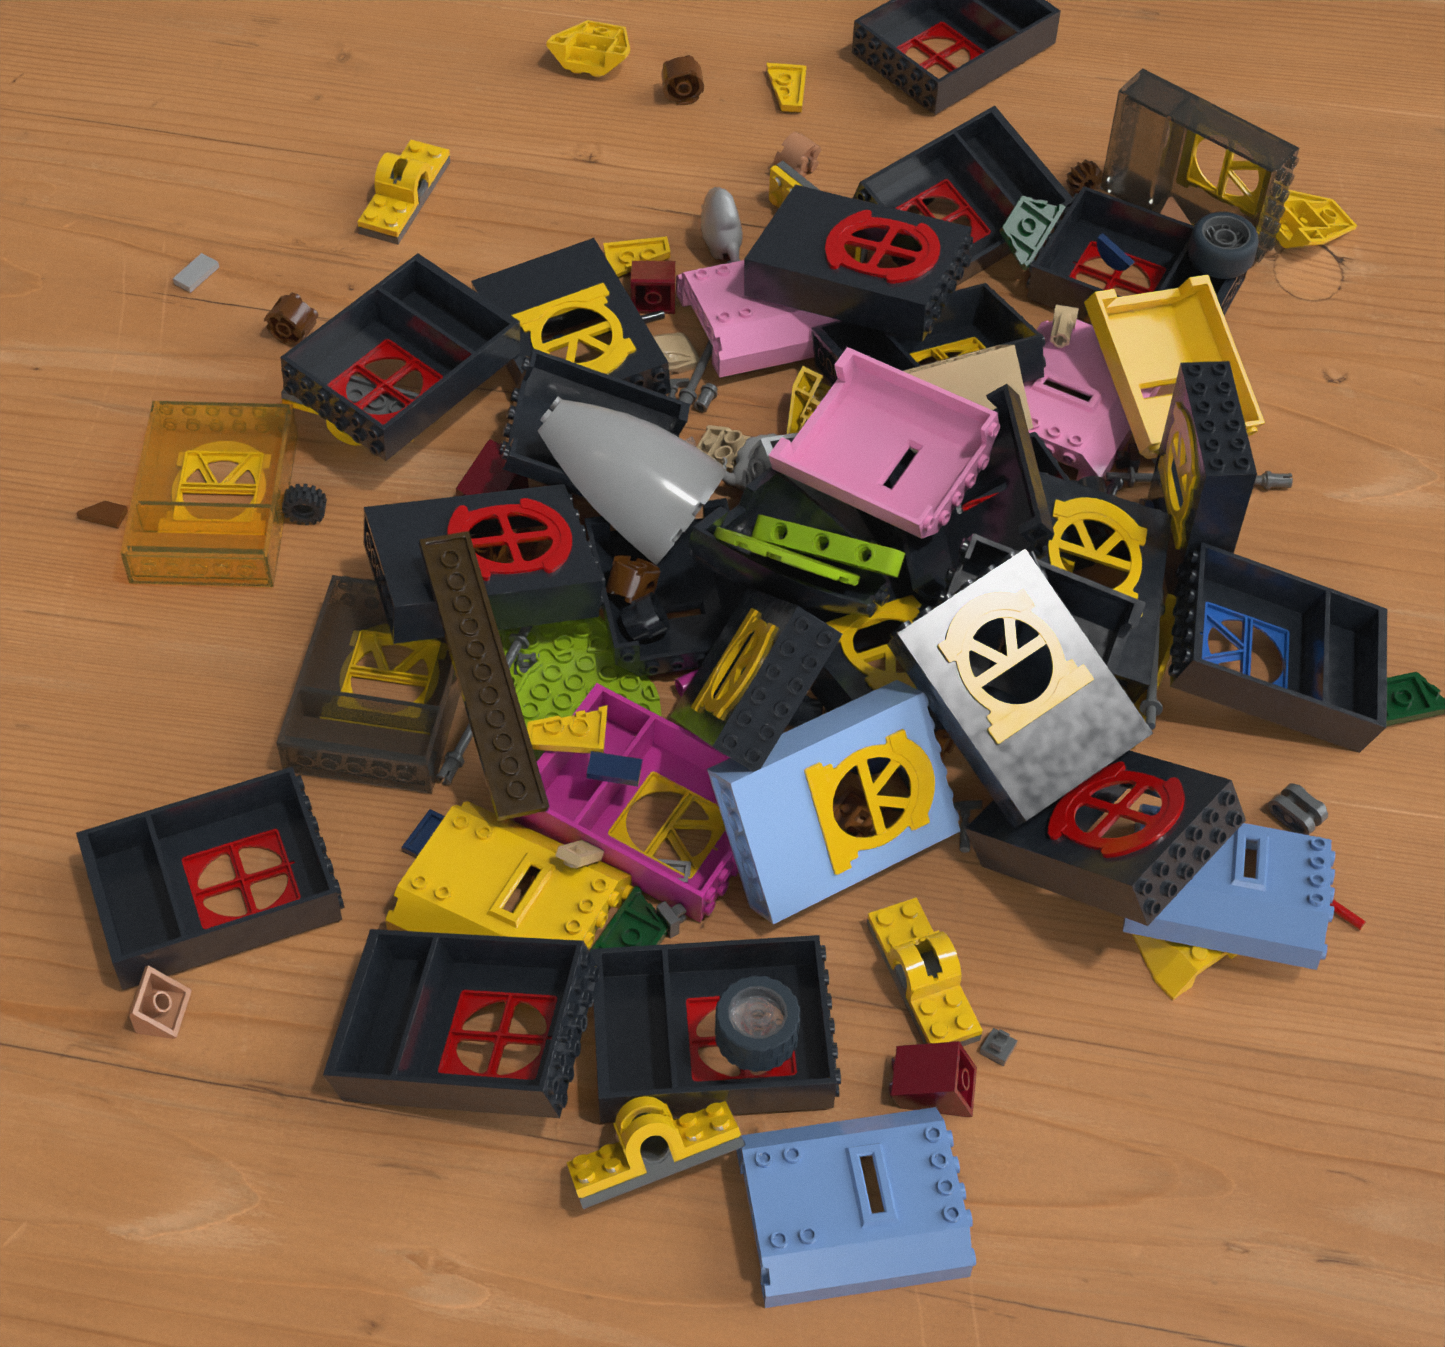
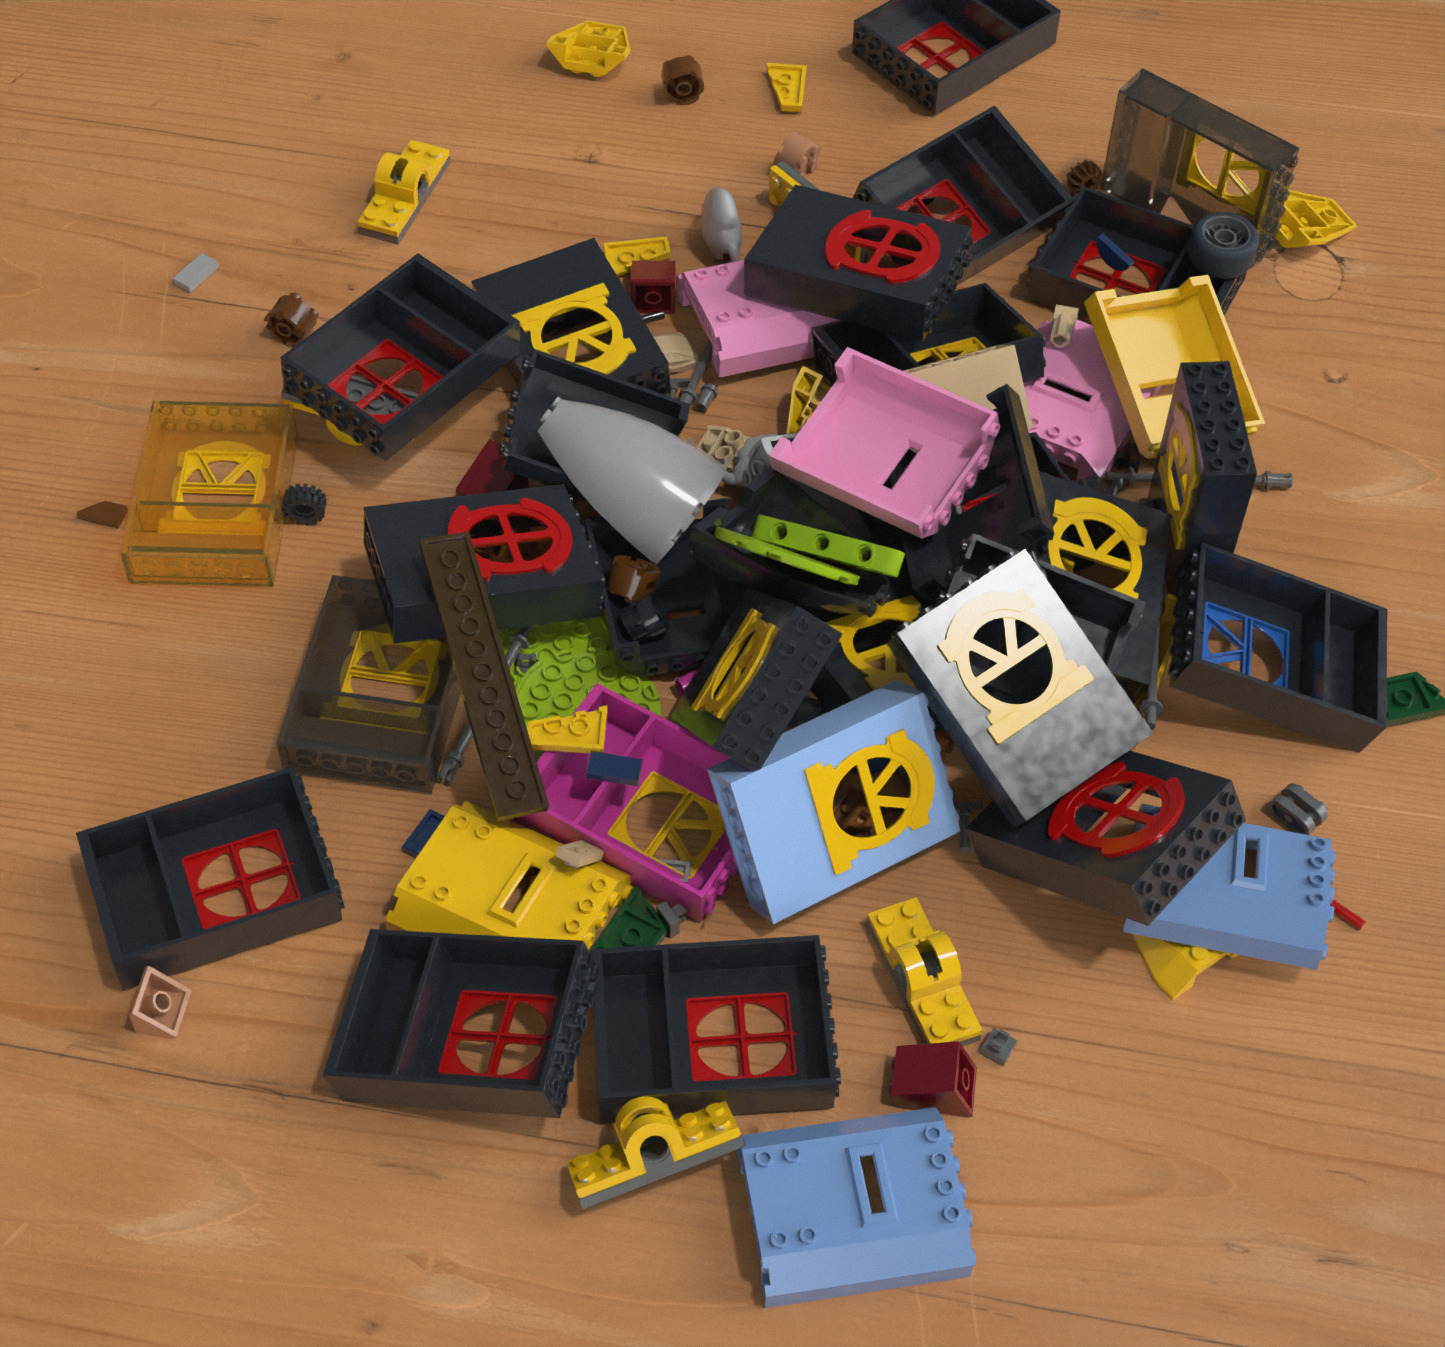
(757, 1023): black wheel -> none
(1029, 228): wing -> none

